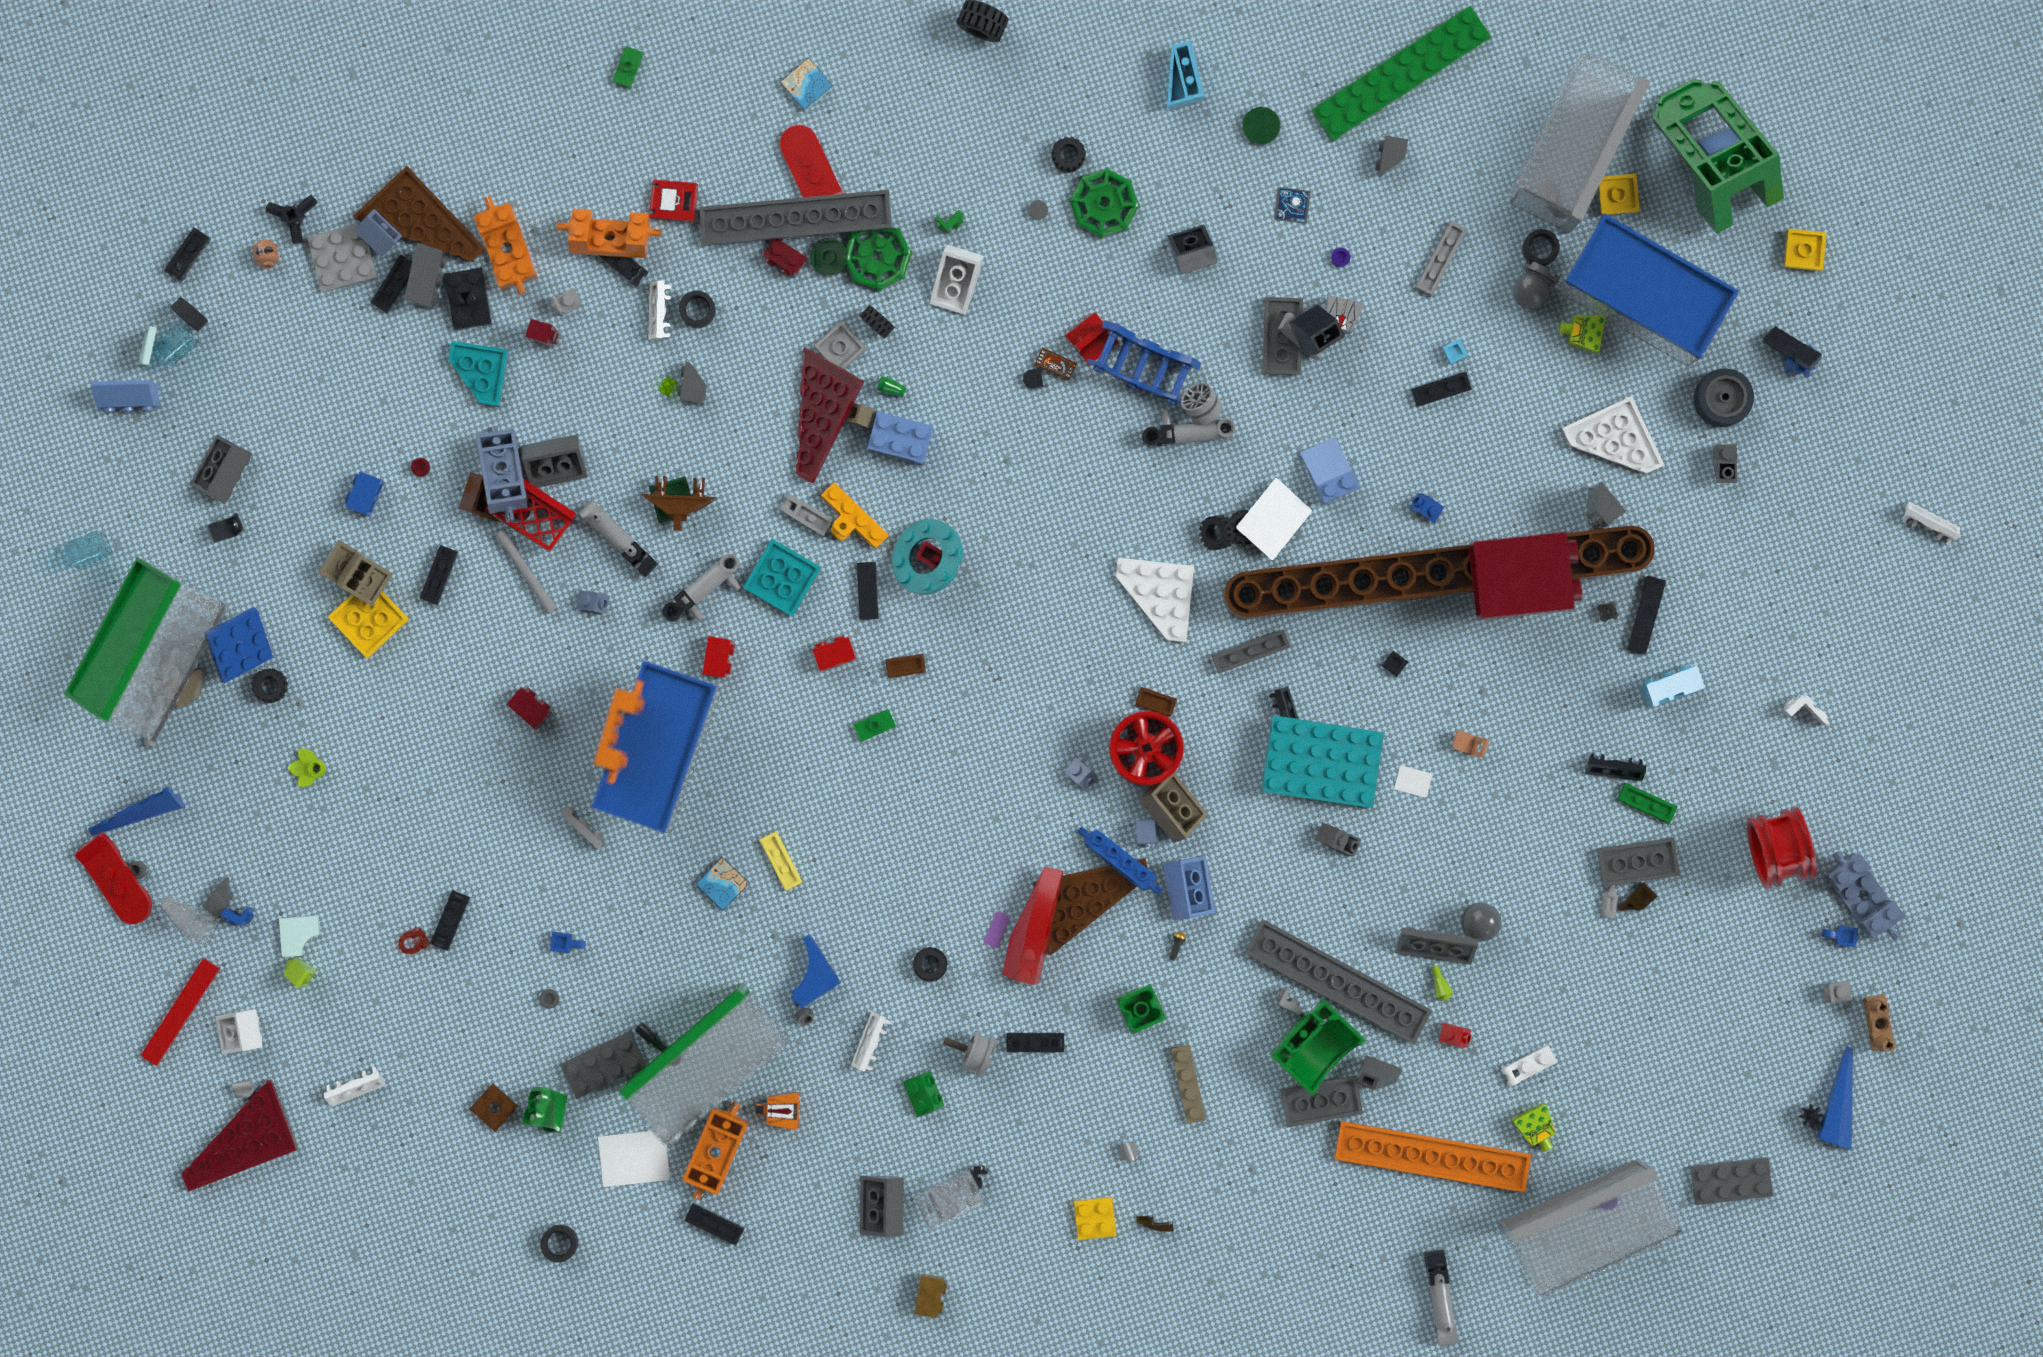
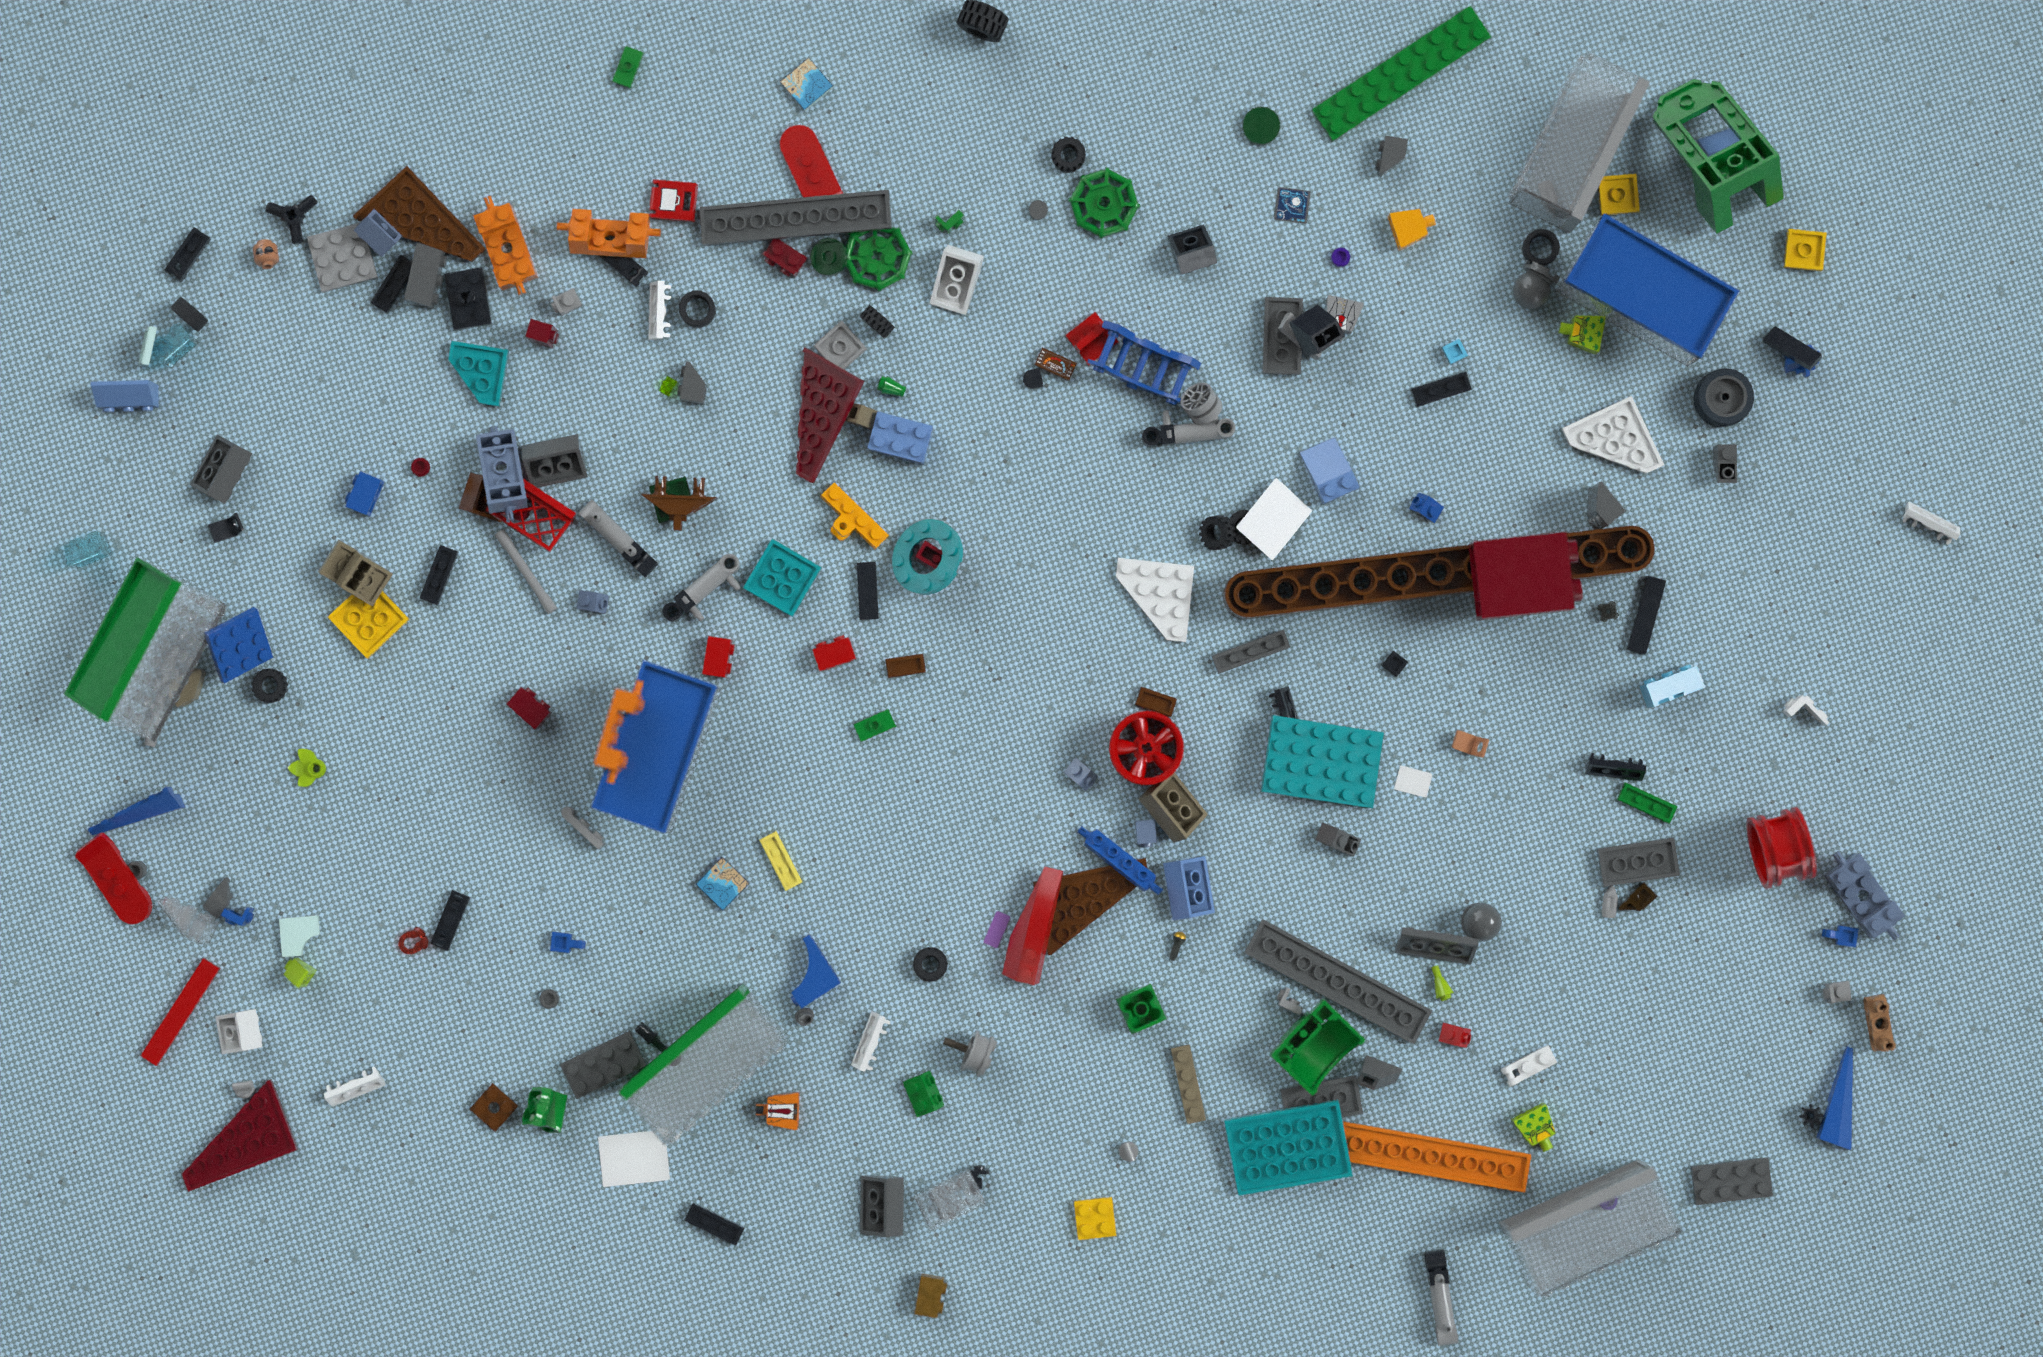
(544, 1243): black tyre -> none
(722, 1130): orange brick -> none
(806, 515): light grey plate -> none
(1034, 1042): black plate -> none
(1148, 1221): dark brown slope -> none
(1184, 79): medium azure wedge -> none
(1288, 1147): none -> teal plate
(1409, 227): none -> light orange torso
(1440, 258): light grey tile -> none

